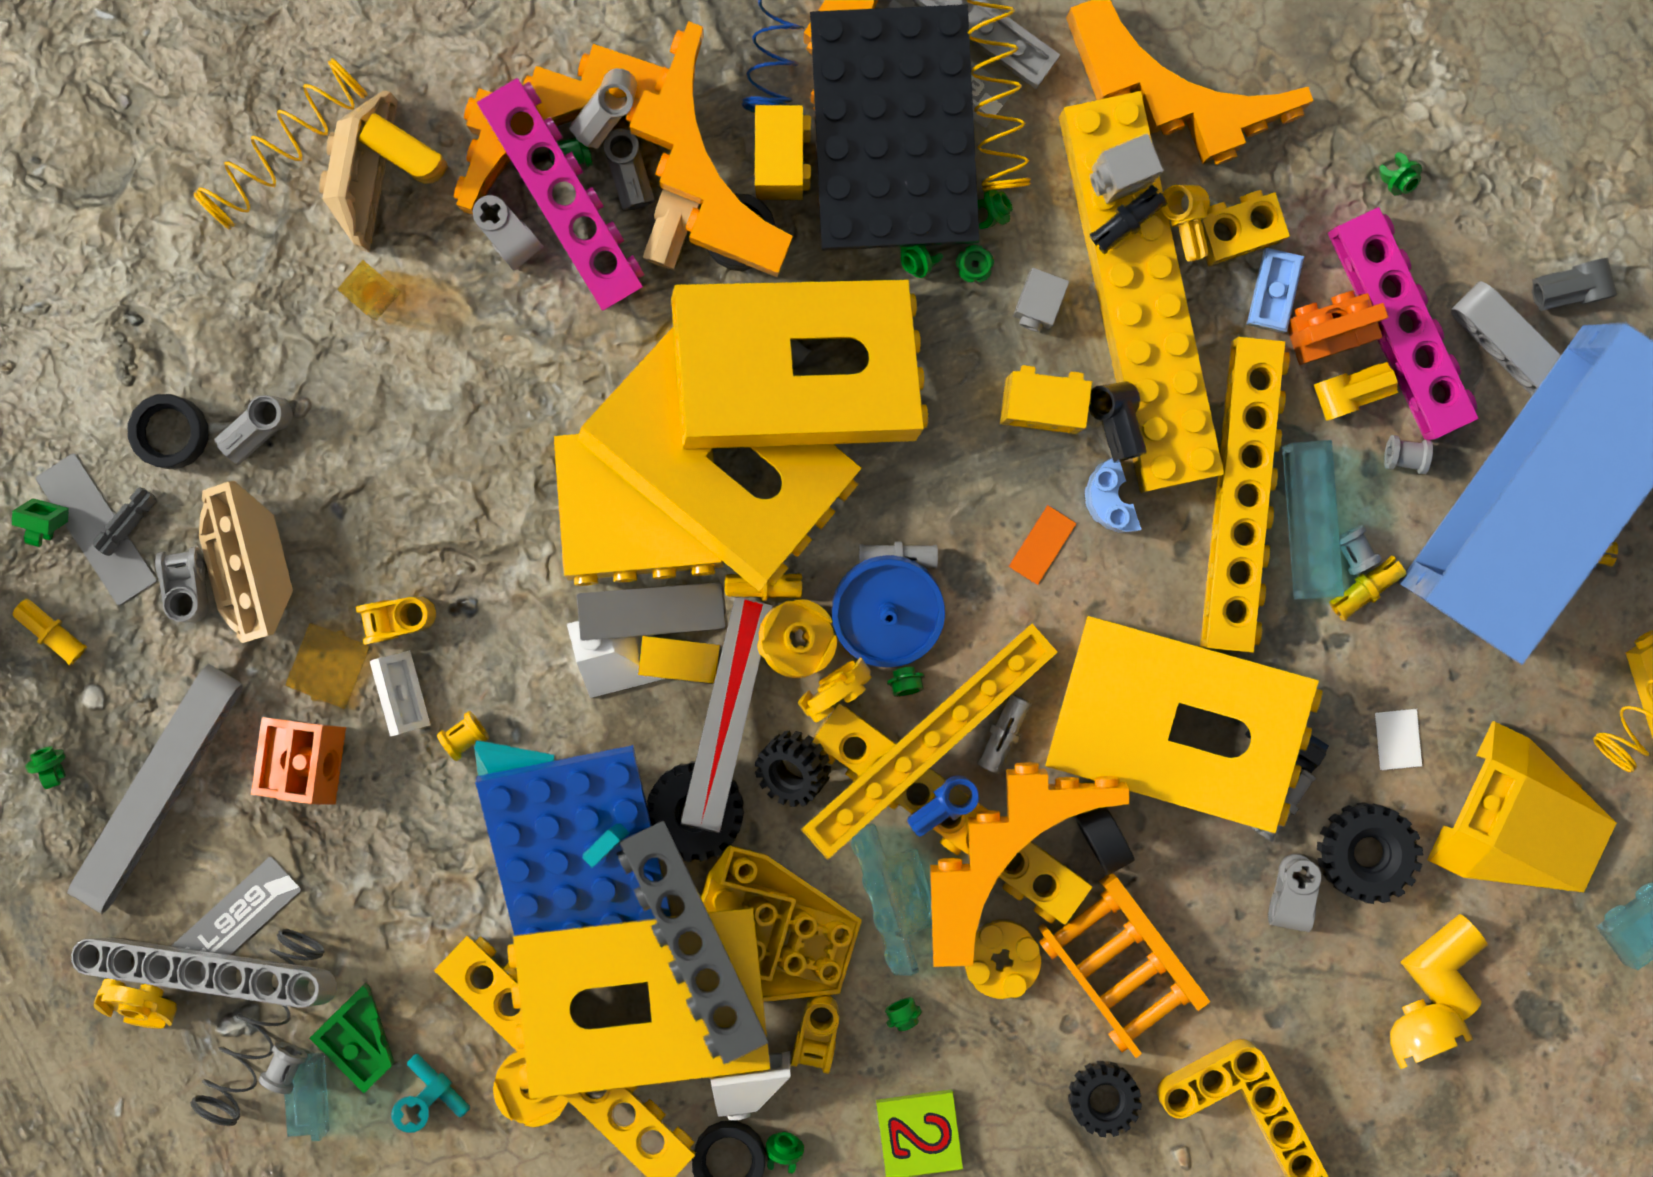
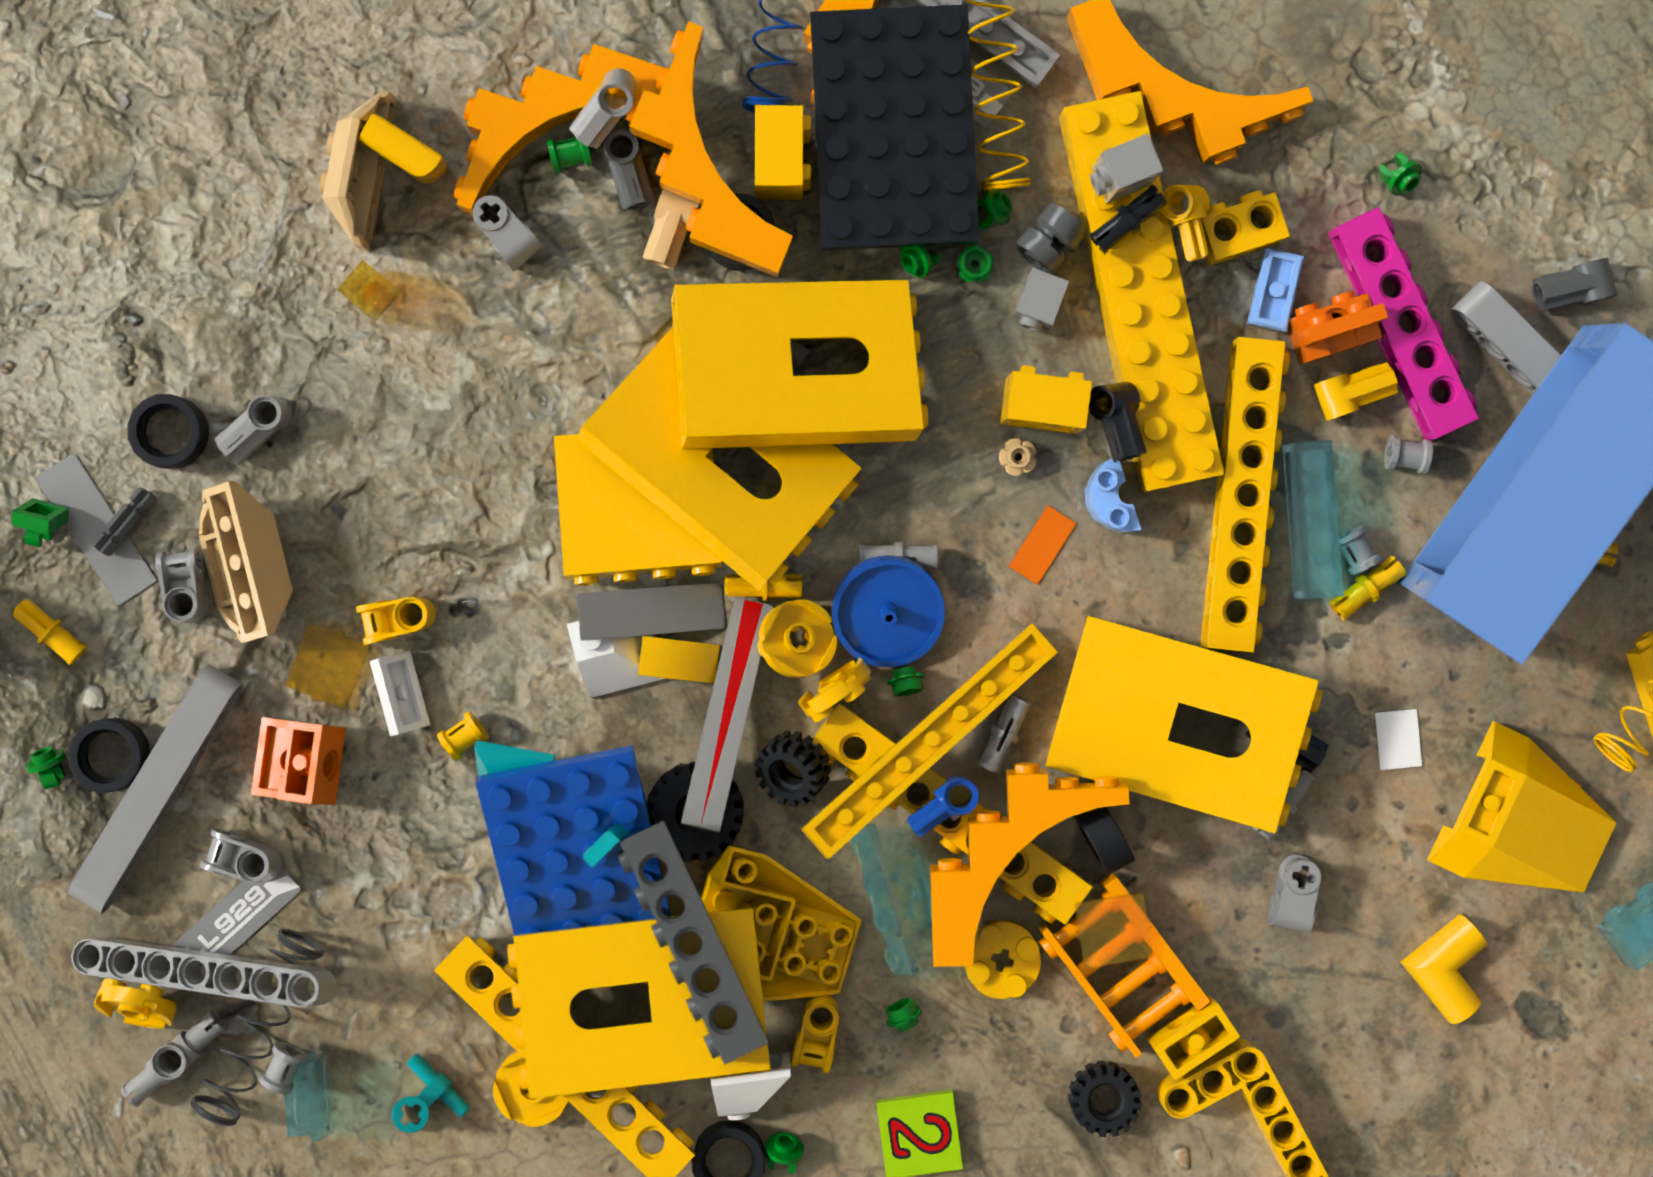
(79, 761): none -> black tyre
(161, 1071): none -> light grey pin
(214, 210): yellow piece -> none
(234, 857): none -> light grey piece
(356, 1040): green wing -> none
(499, 110): dark pink brick -> none
(1008, 460): none -> tan plate
(1054, 236): none -> dark grey wheel
(1113, 930): none -> clear yellow piece
(1192, 1038): none -> yellow brick
(1398, 856): black tyre -> none
(1426, 1031): yellow cylinder -> none

